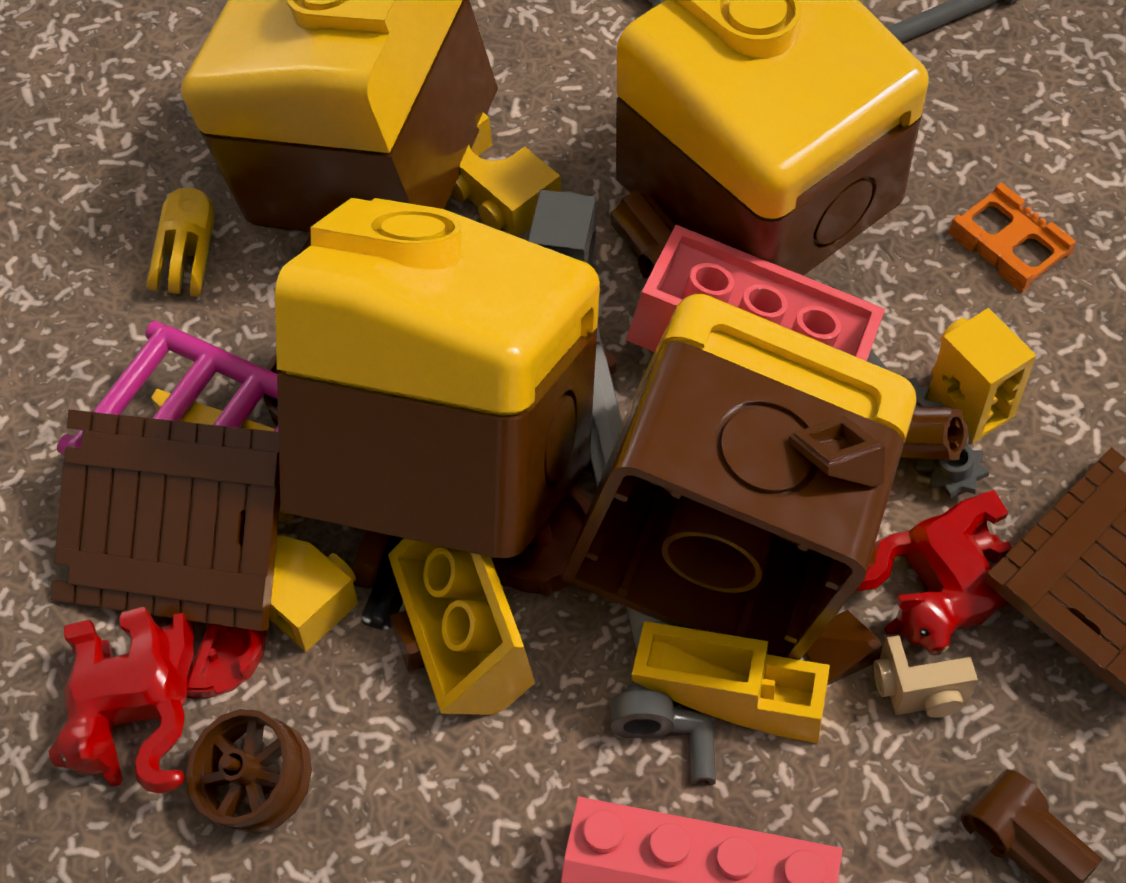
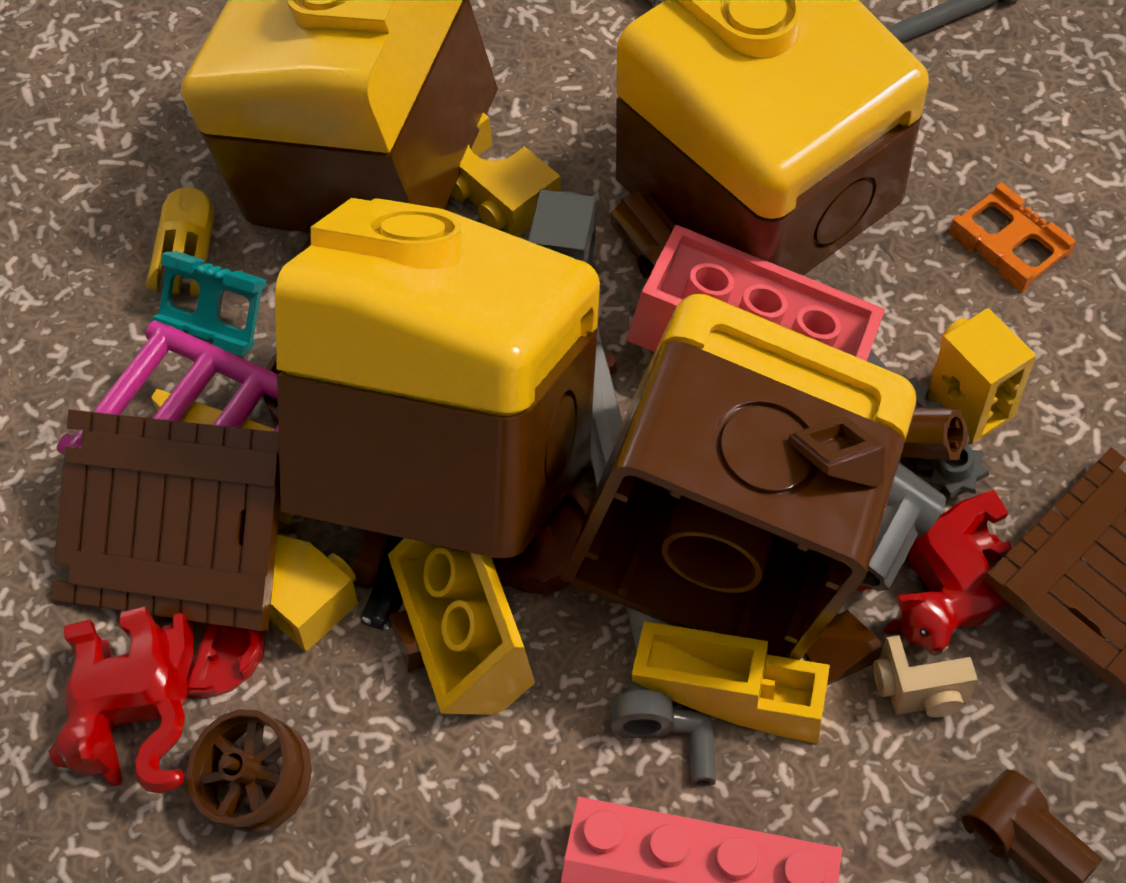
(212, 283): none -> teal piece
(908, 515): none -> dark grey piece

